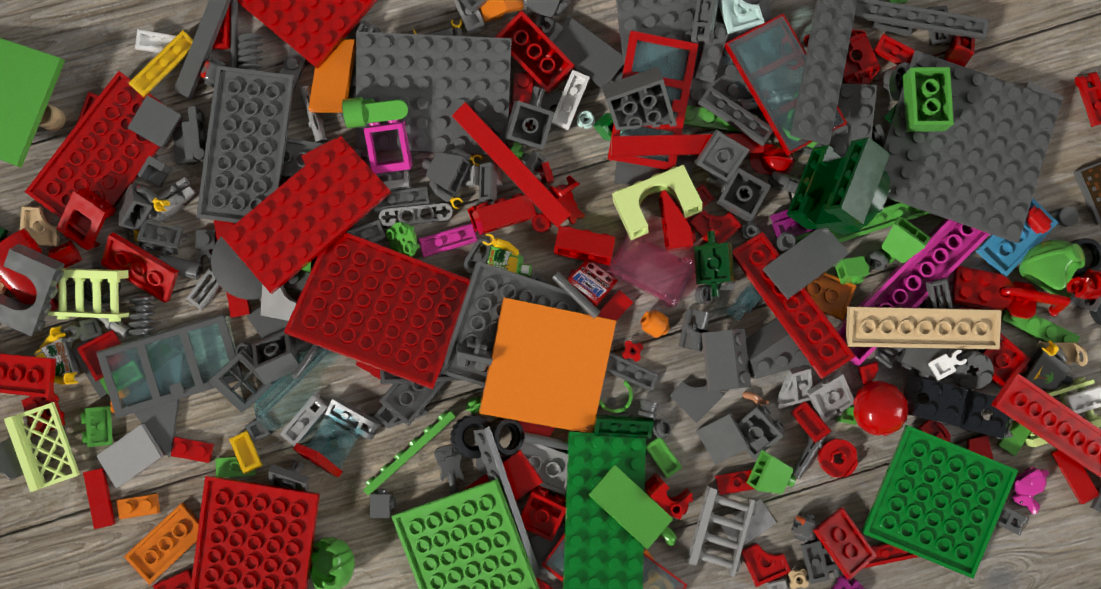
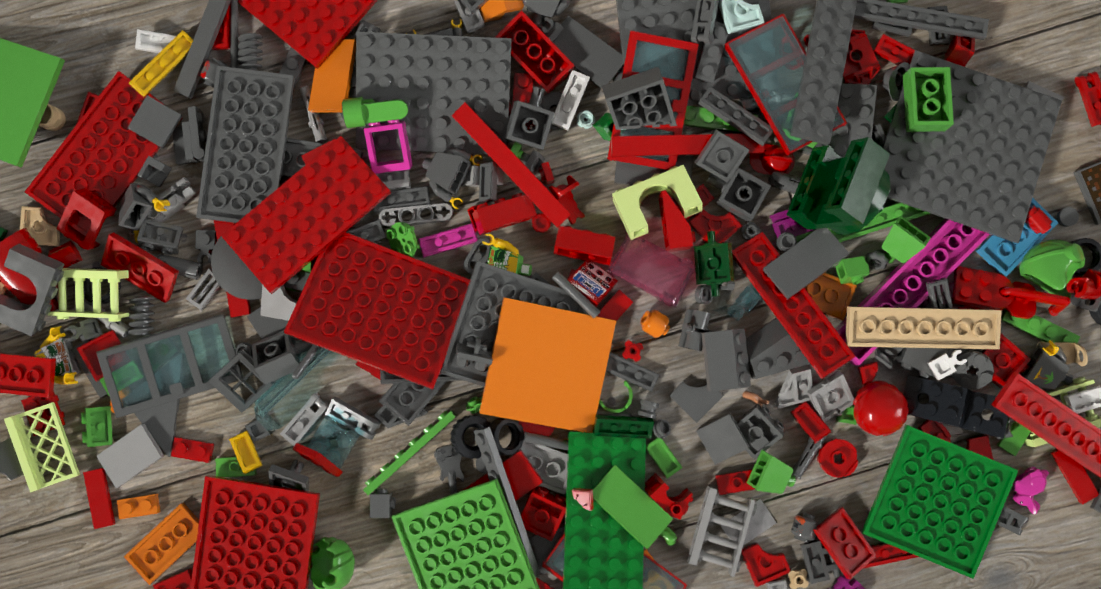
(584, 497): none -> tile

